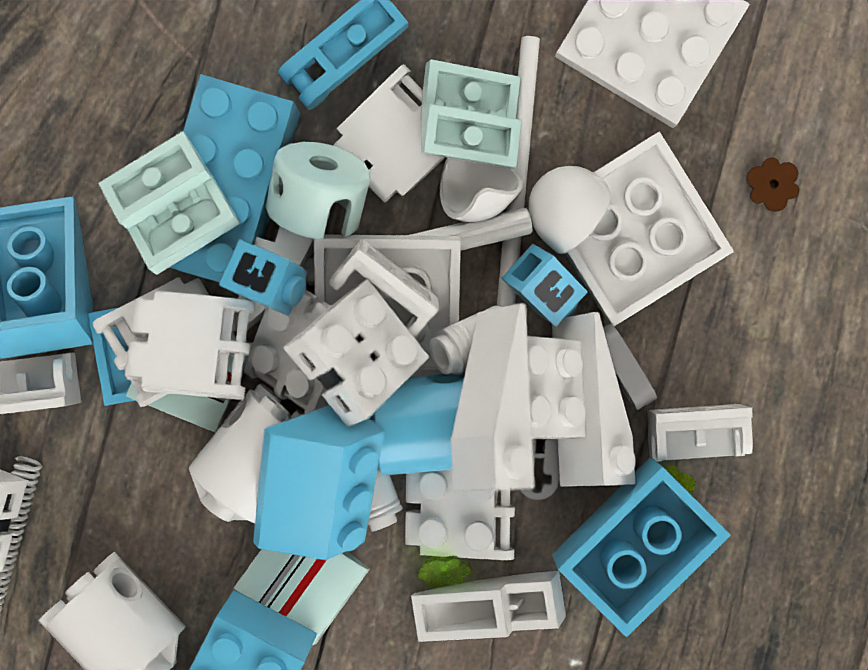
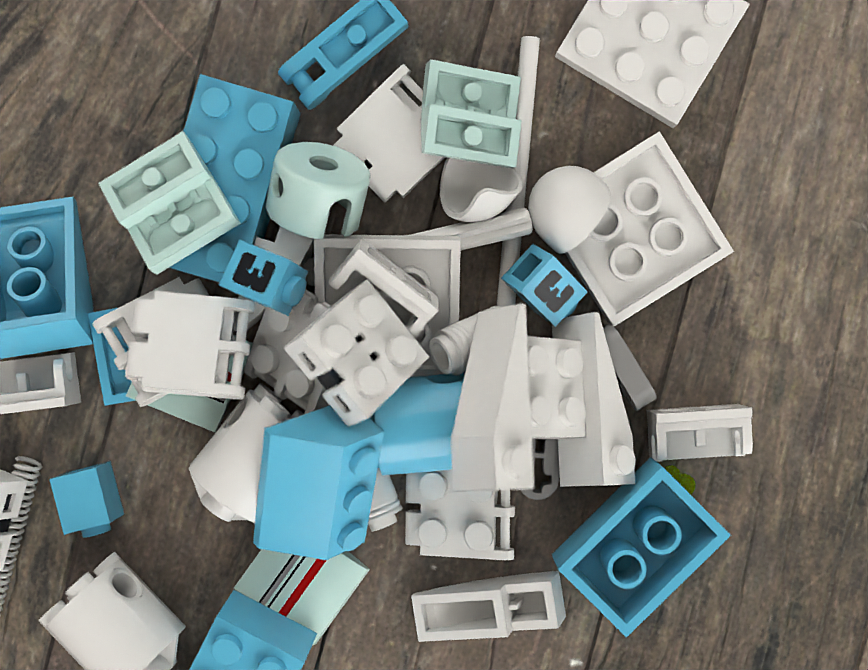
(87, 499): none -> medium azure brick
(443, 570): clear neon green plant -> none
(784, 180): reddish brown plant -> none

